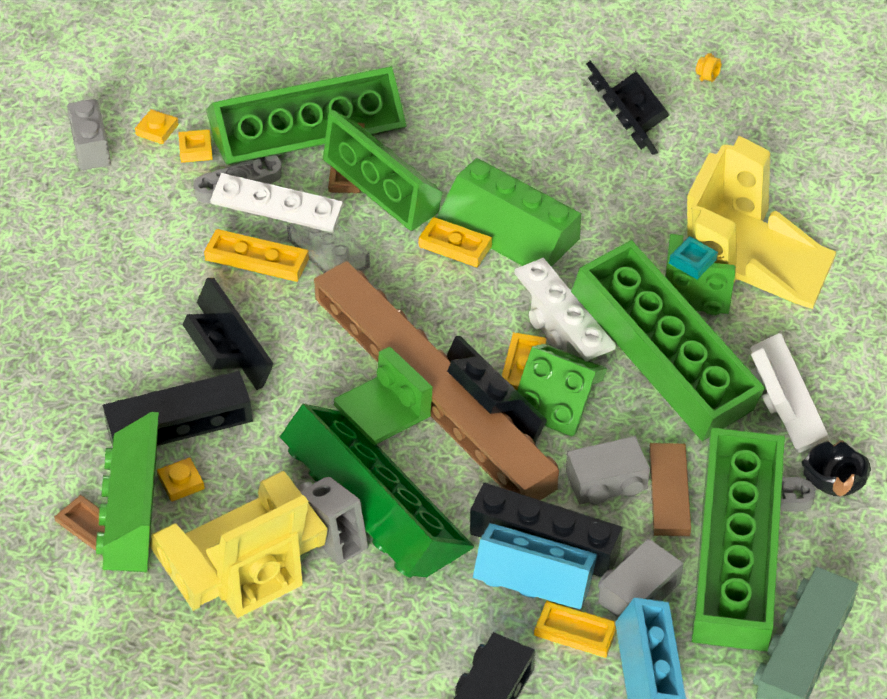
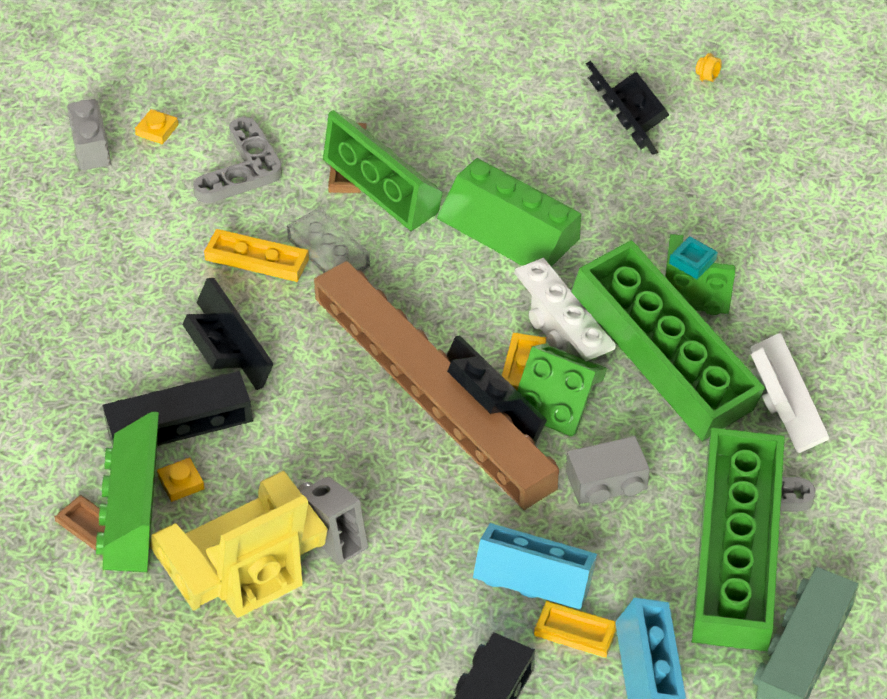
(195, 146): yellow plate -> none
(277, 202): white bracket -> none
(298, 114): bright green slope -> none
(388, 402): bright green bracket -> none
(392, 506): green slope -> none
(455, 242): yellow plate -> none
(547, 522): black brick -> none
(644, 574): light grey brick -> none
(669, 489): medium nougat tile -> none
(728, 216): light yellow piece -> none
(836, 468): black hair -> none

